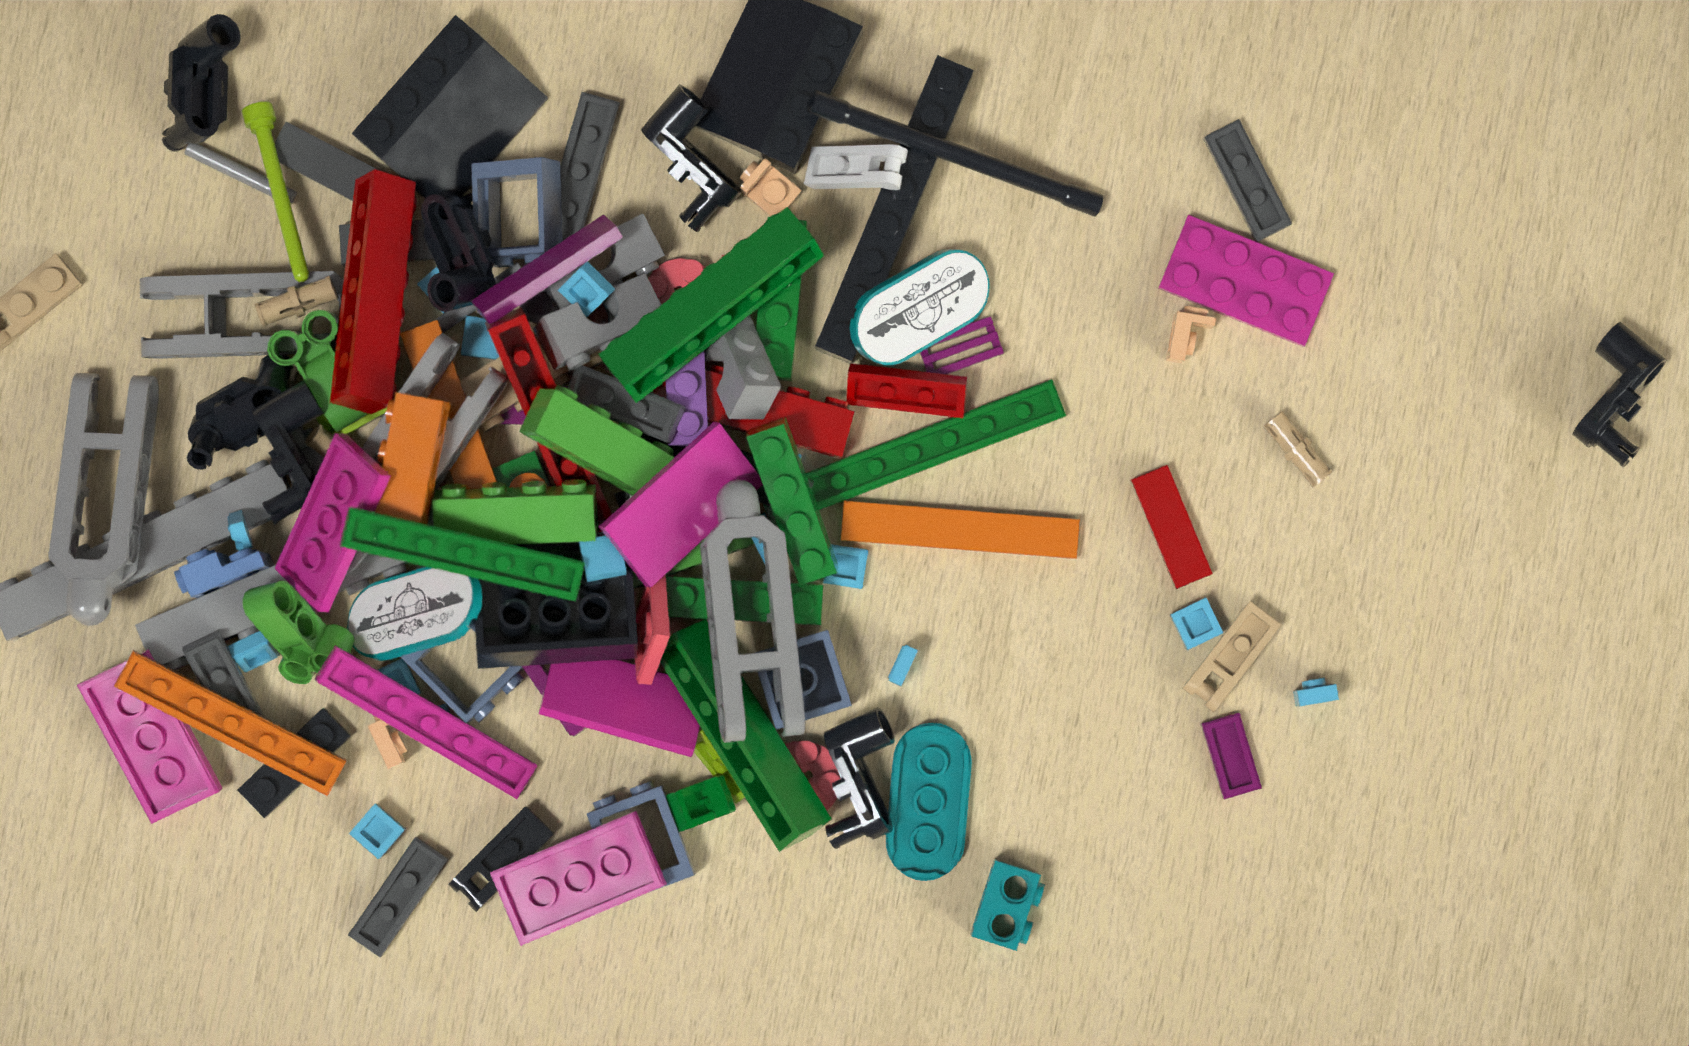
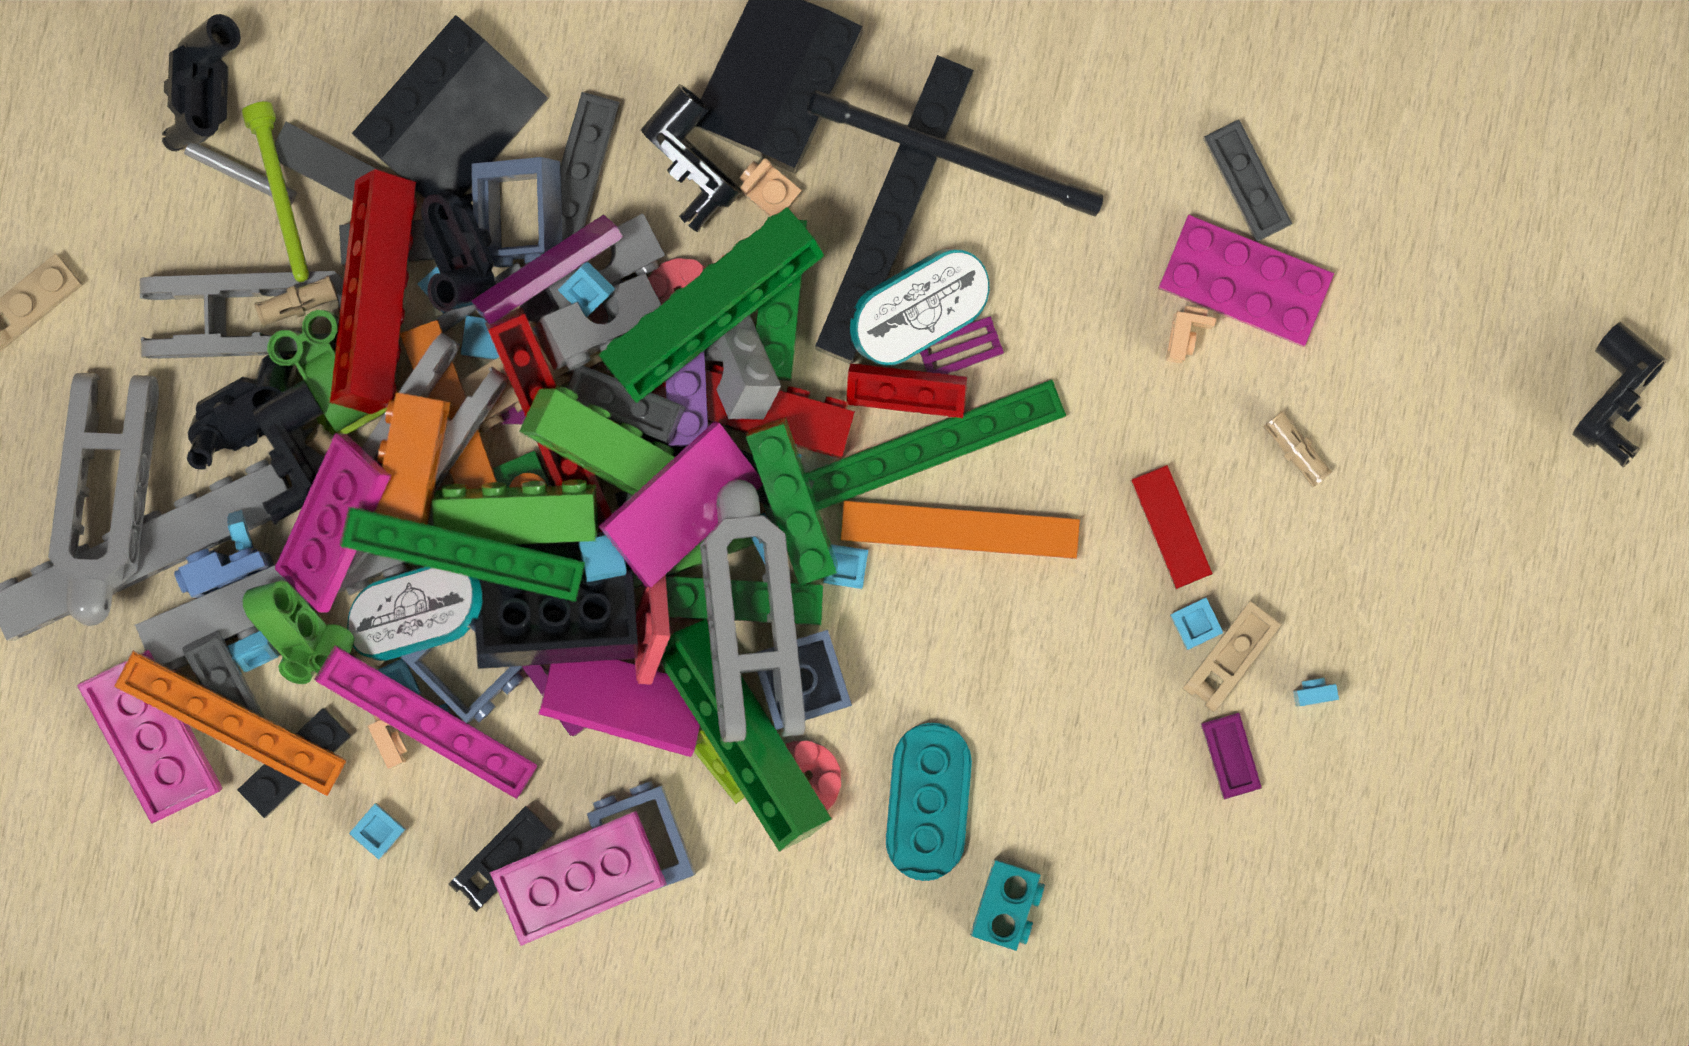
(398, 897): dark grey tile -> none
(700, 803): green bracket -> none
(847, 747): black piece -> none
(855, 167): white plate -> none
(902, 665): medium azure tile -> none

